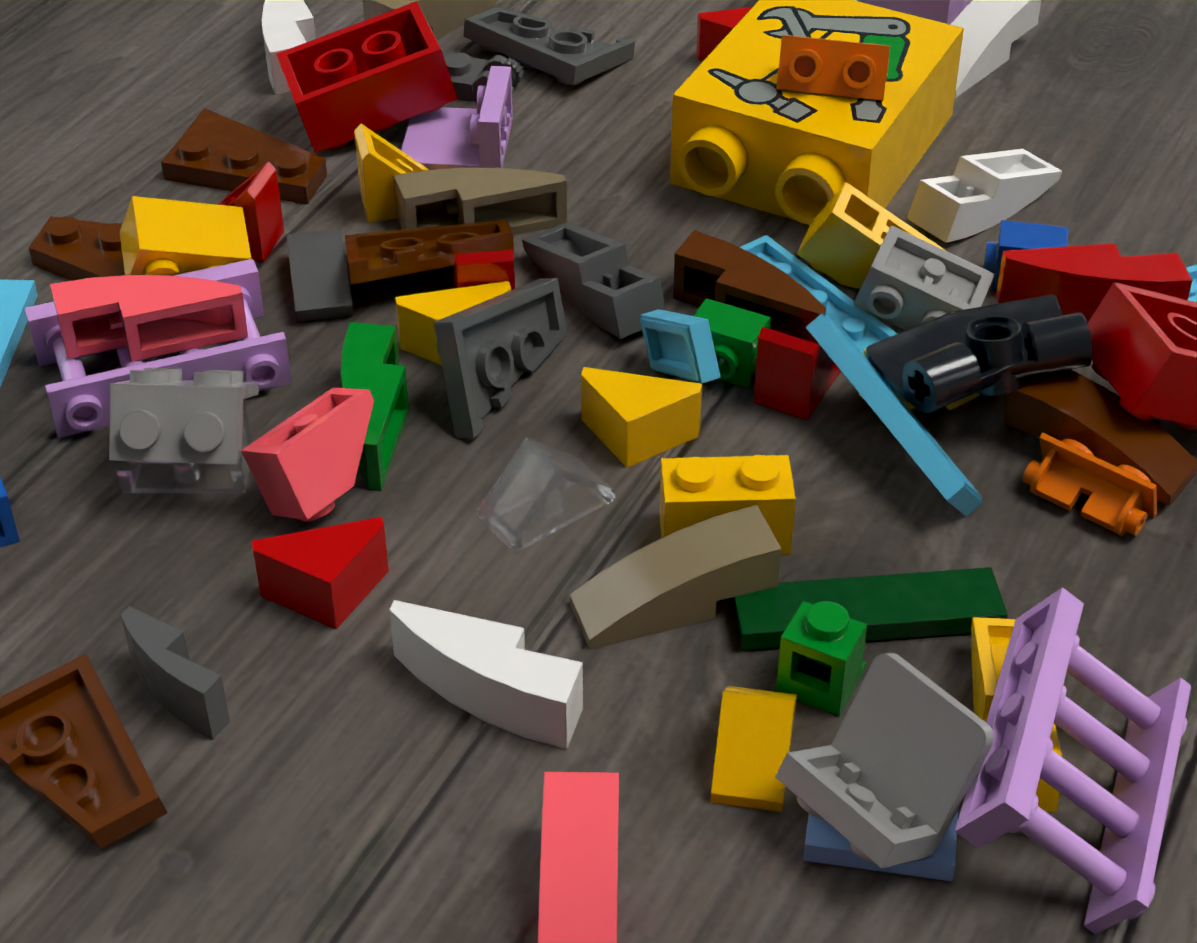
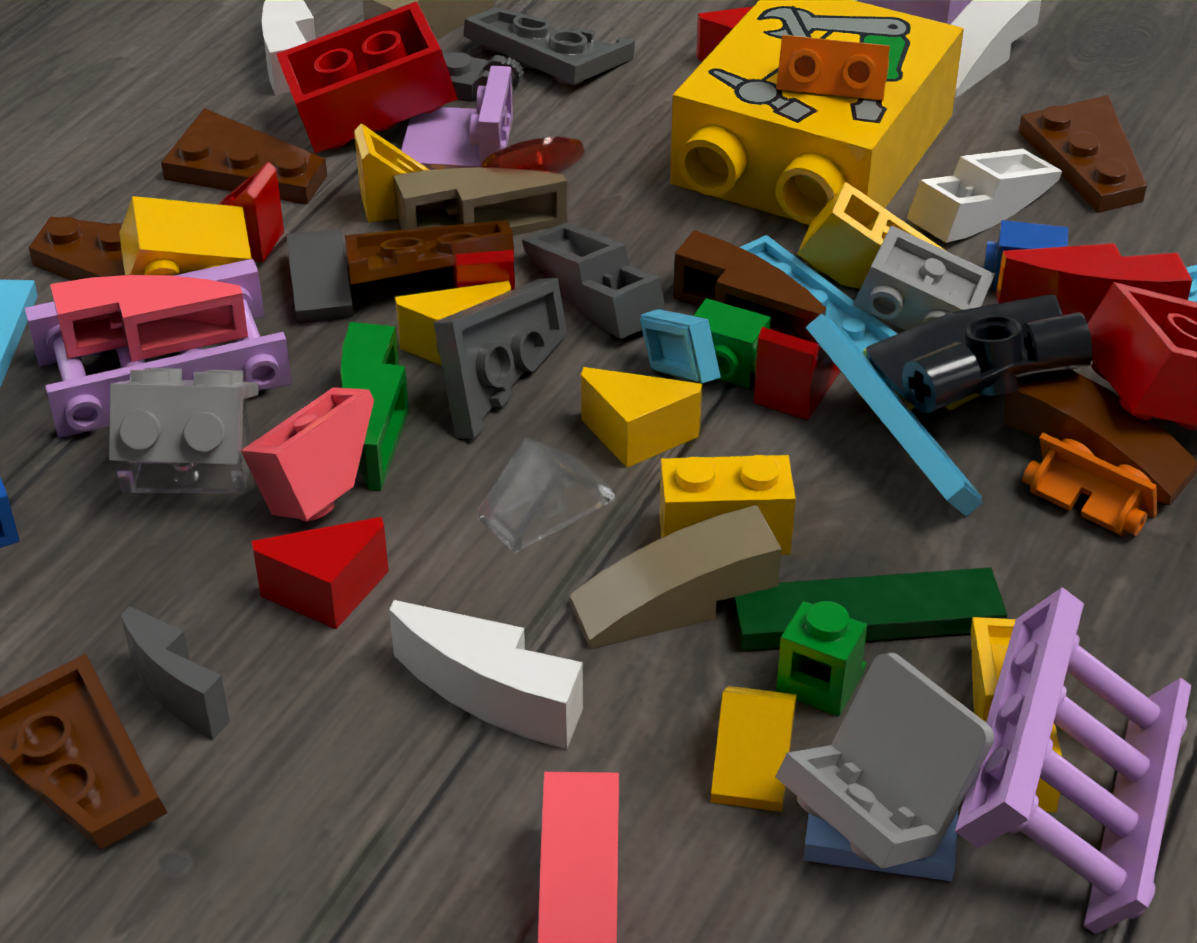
(538, 154): none -> clear red dish
(1089, 149): none -> reddish brown wing

